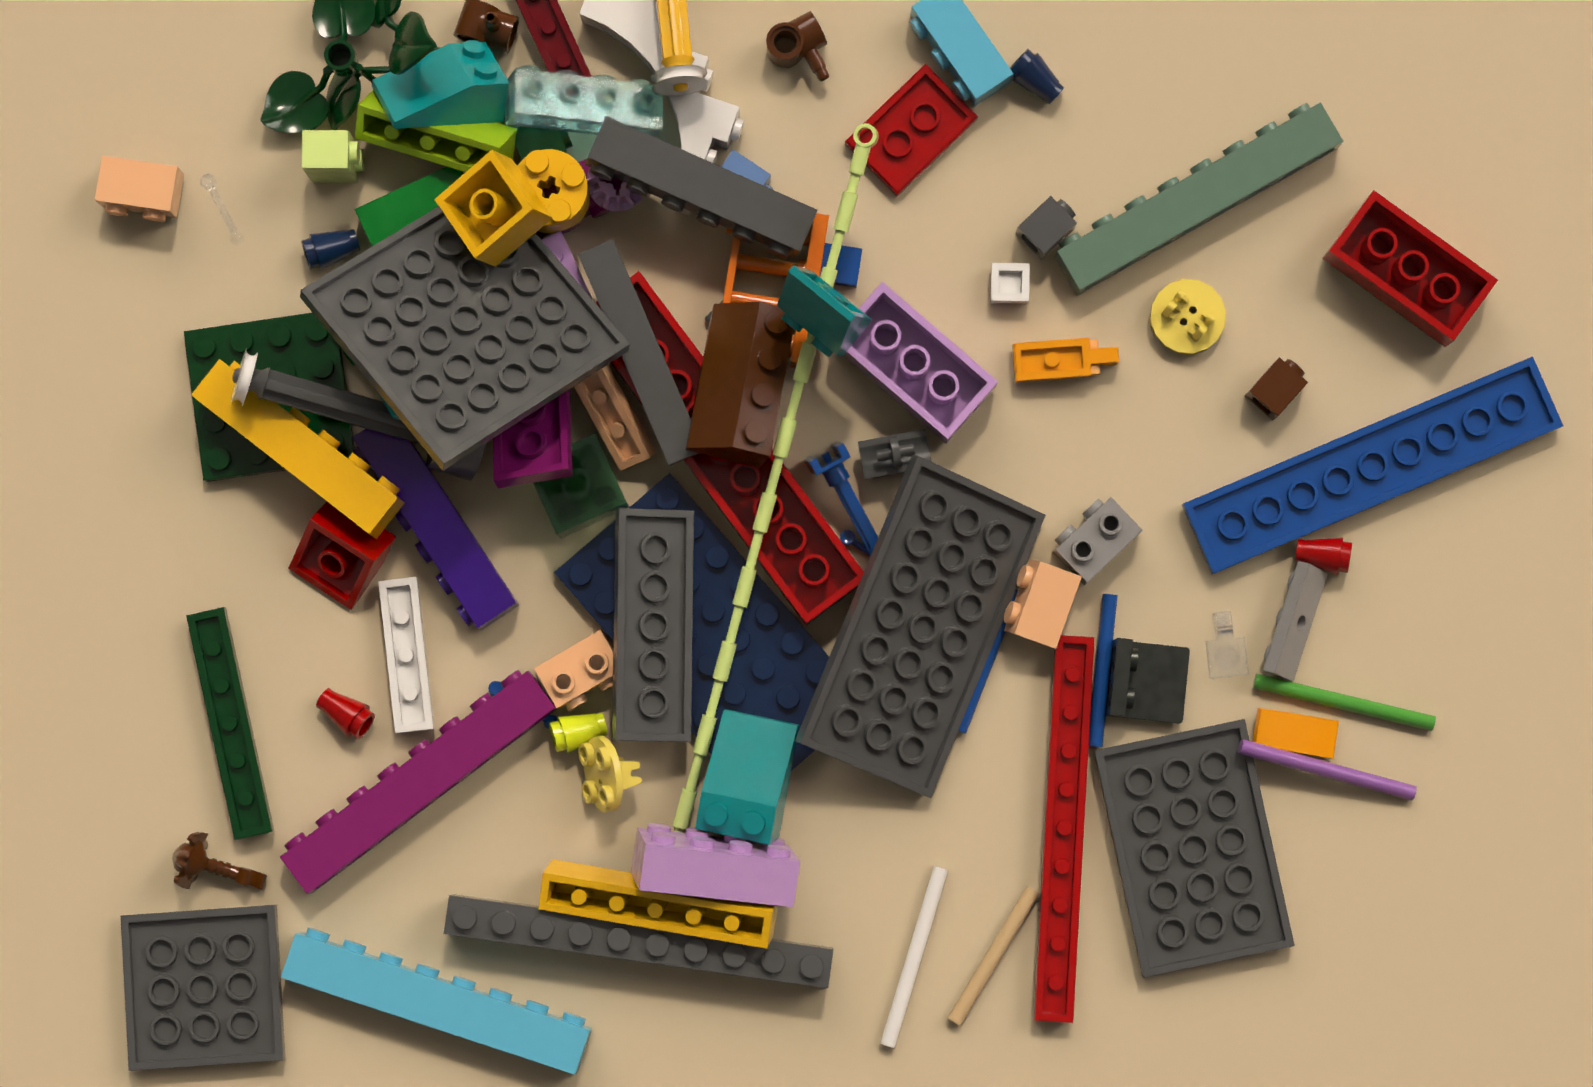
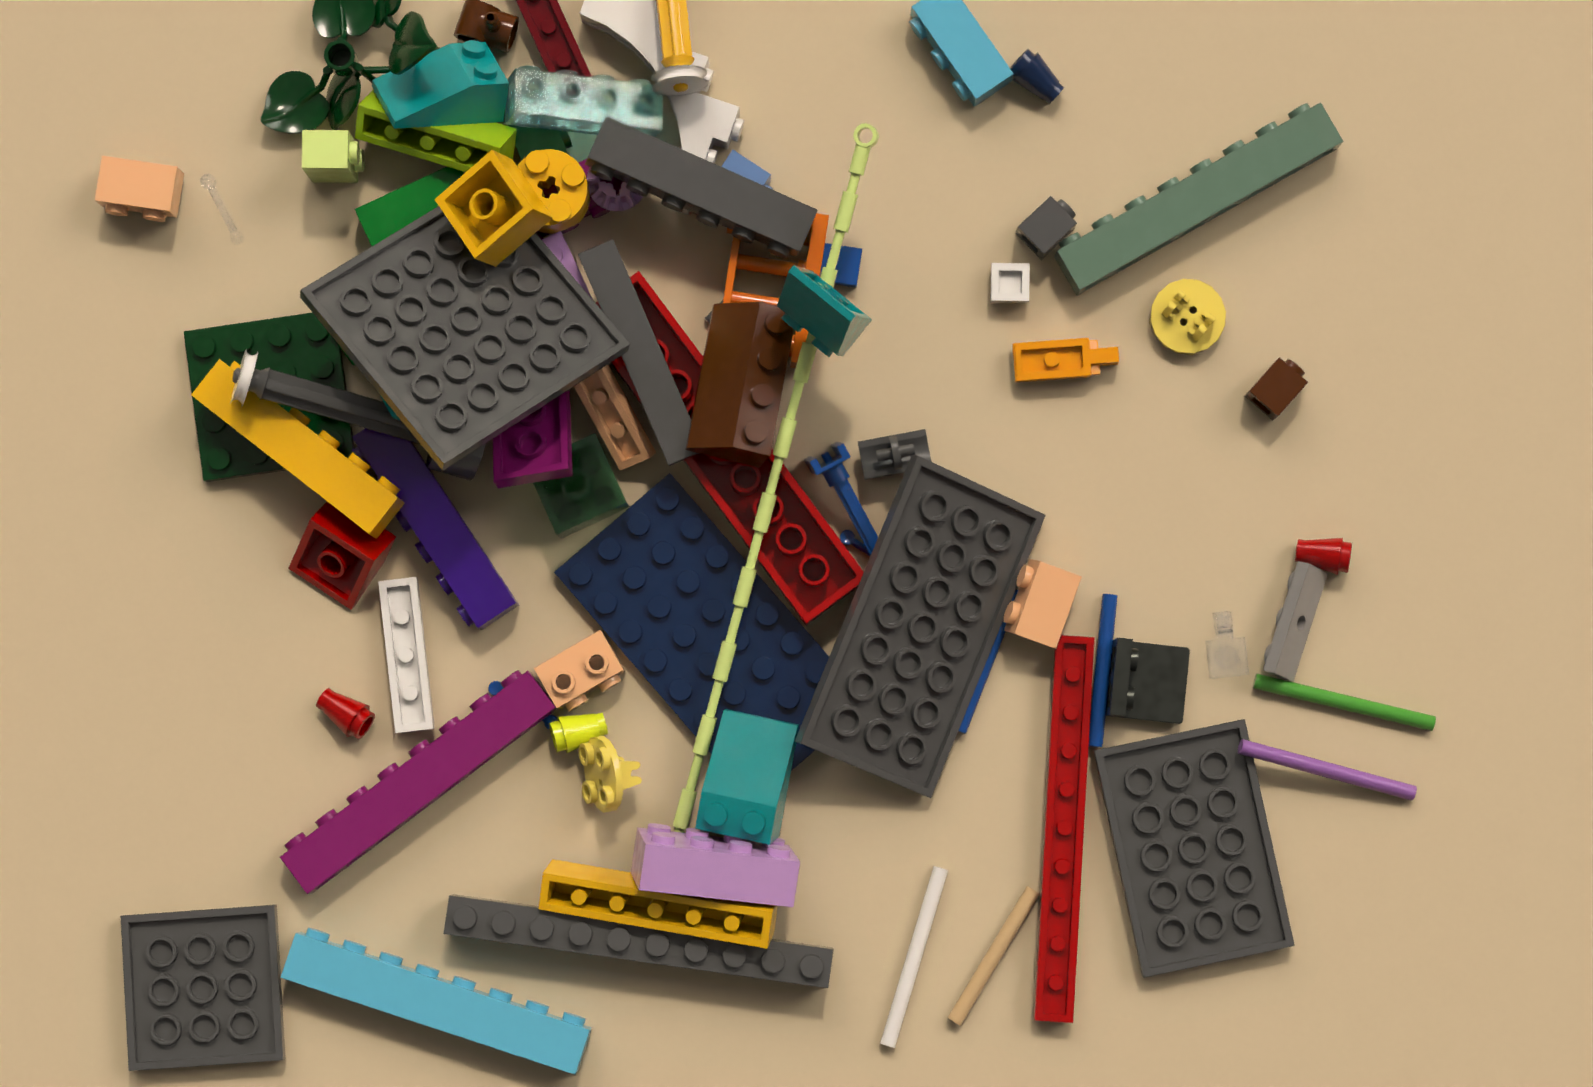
(192, 859): reddish brown piece -> none
(230, 723): dark green plate -> none
(329, 247): dark blue cone -> none
(653, 625): dark grey plate -> none
(808, 39): reddish brown piece -> none
(914, 129): red tile -> none
(918, 365): lavender brick -> none
(1096, 540): light grey brick -> none
(1296, 732): light orange slope -> none
(1372, 465): blue plate -> none
(1410, 269): red brick -> none

